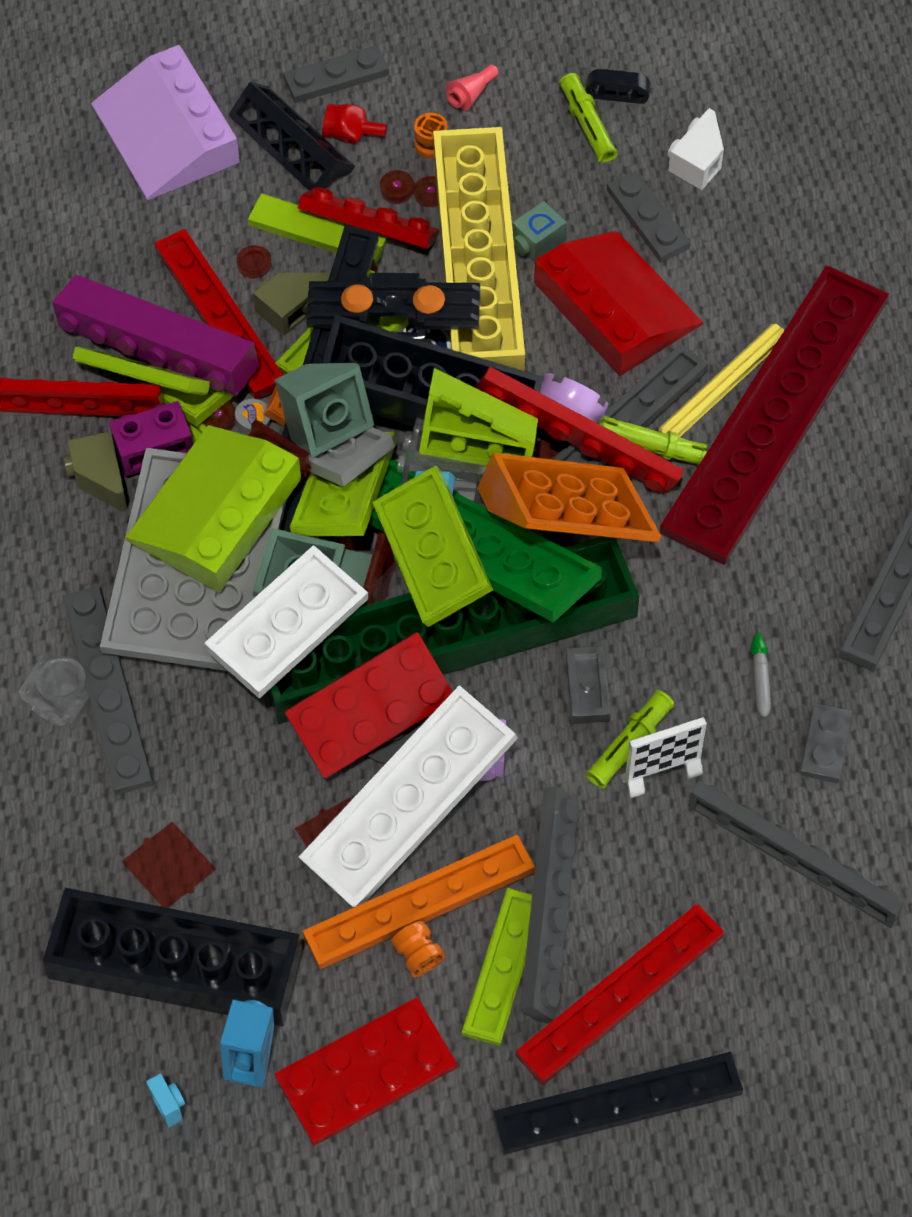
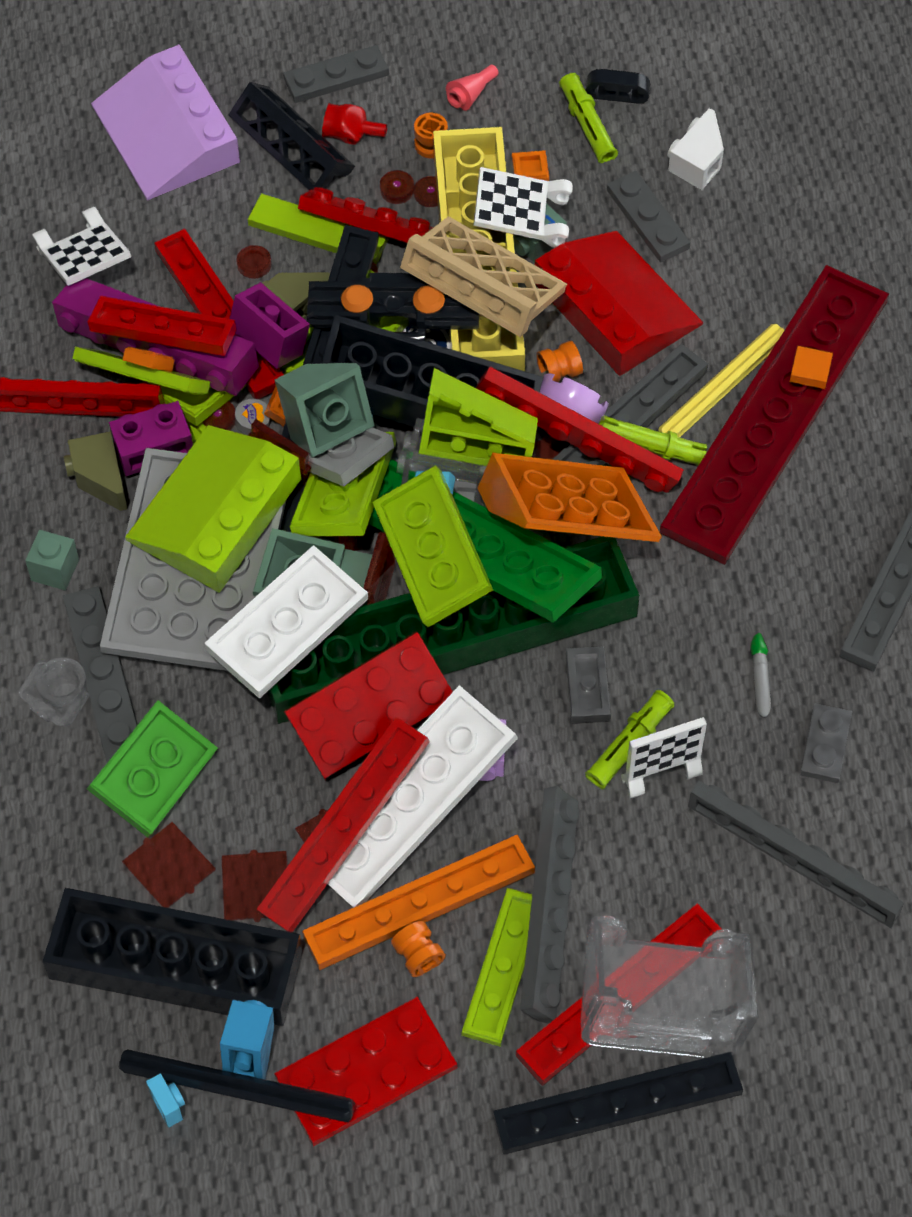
(52, 560): none -> sand green brick
(84, 251): none -> white flag
(148, 359): none -> orange tile
(152, 768): none -> bright green tile
(162, 325): none -> red plate
(238, 1085): none -> black axle
(248, 881): none -> clear red piece
(270, 324): none -> magenta brick
(343, 825): none -> red plate
(479, 289): none -> tan fence
(518, 205): none -> white flag
(531, 164): none -> orange tile
(561, 361): none -> orange wheel
(667, 993): none -> clear windscreen
(811, 367): none -> orange tile

